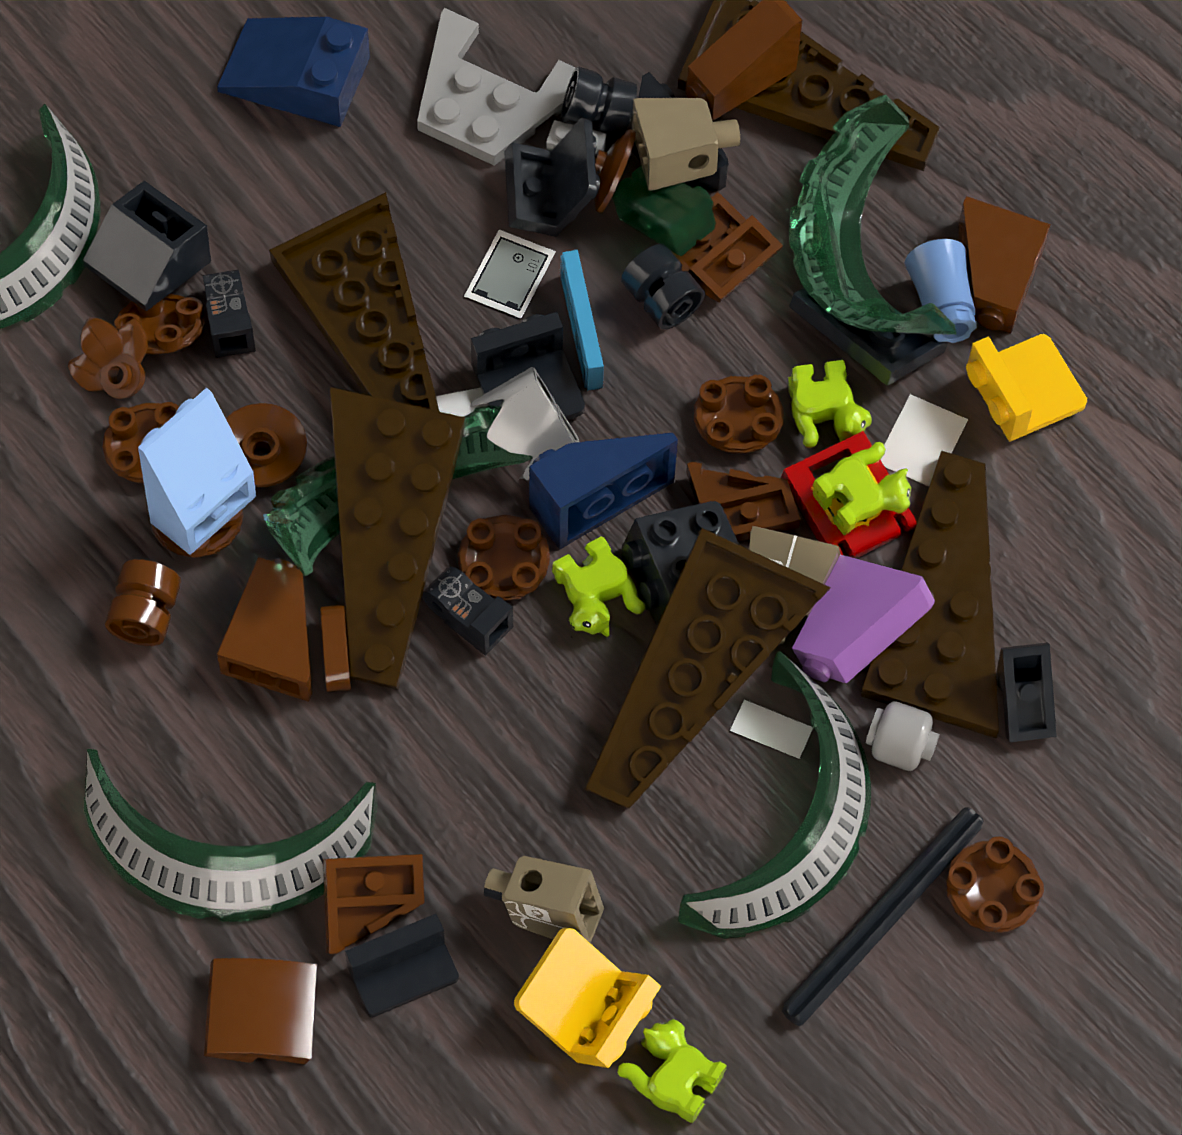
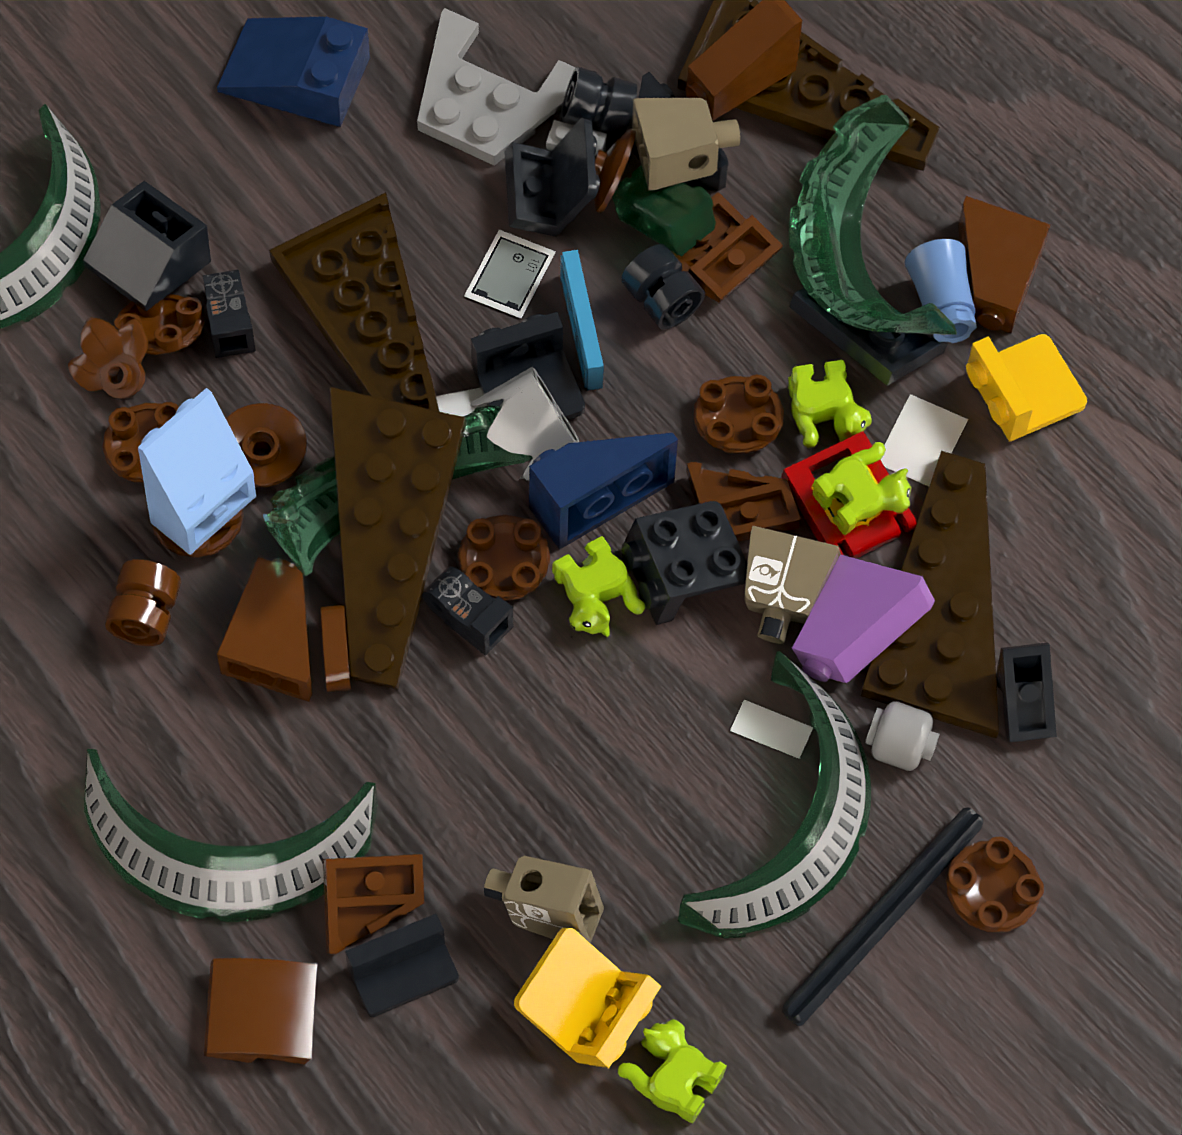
(709, 640): dark brown wing -> none

